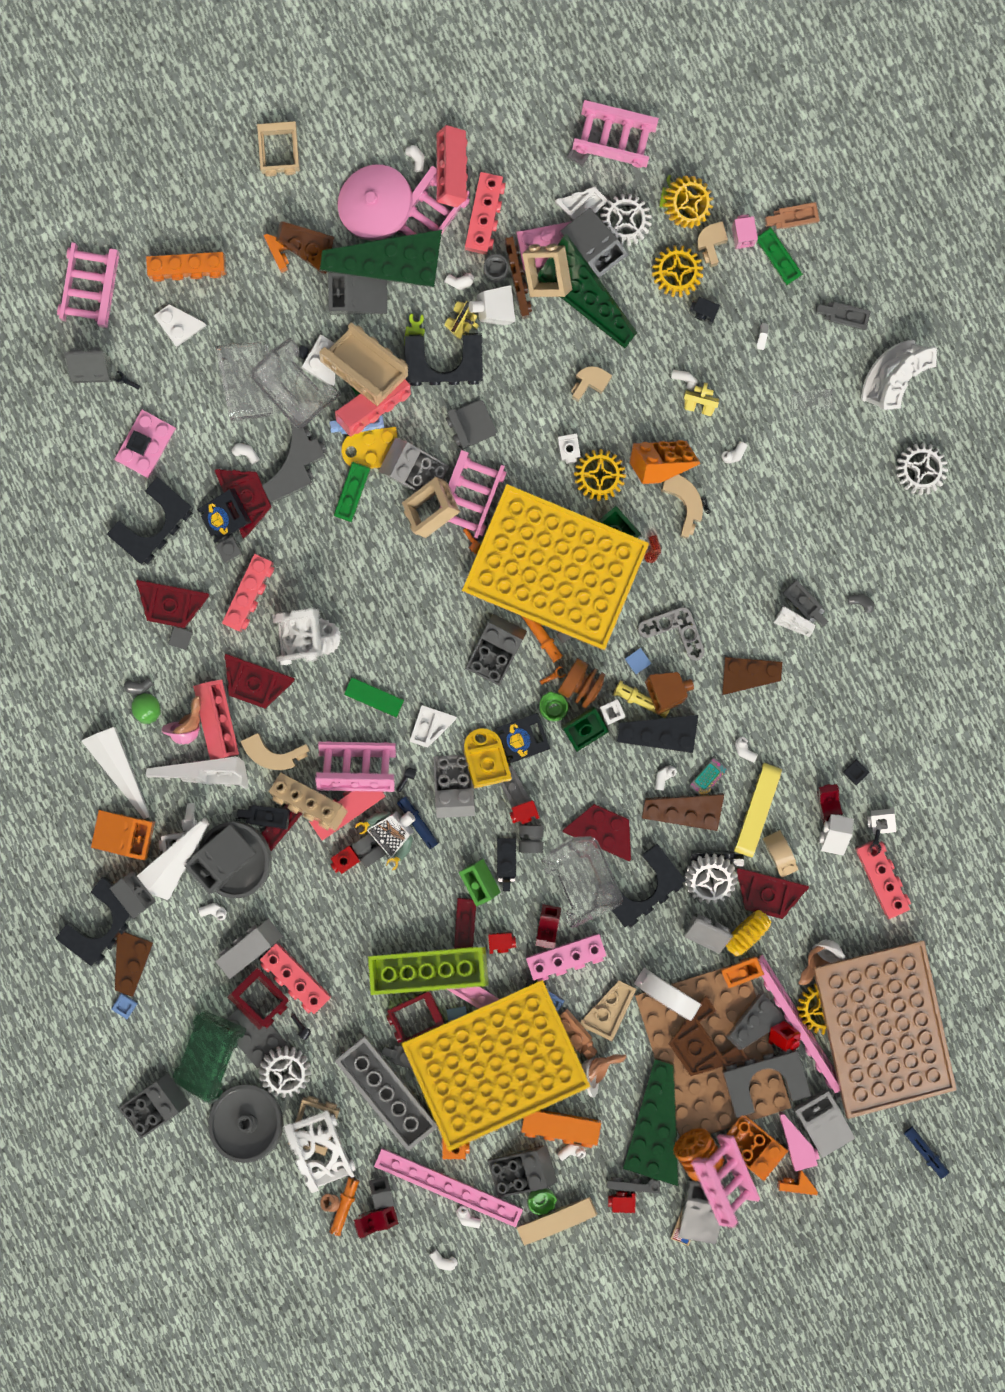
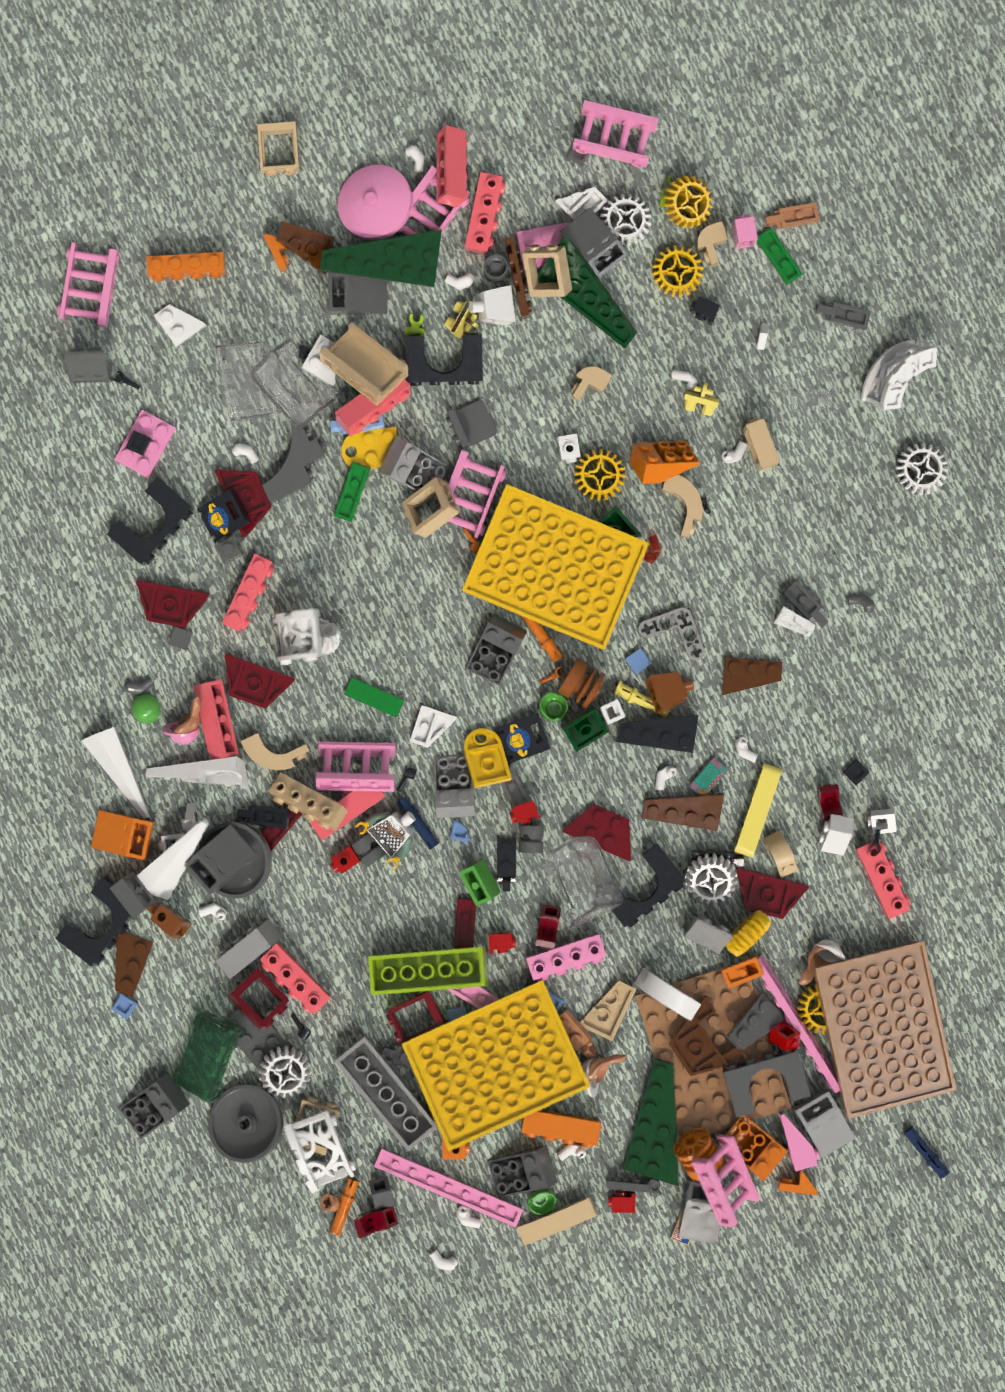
(174, 924): none -> dark orange torso
(459, 832): none -> medium blue tile
(760, 444): none -> tan window

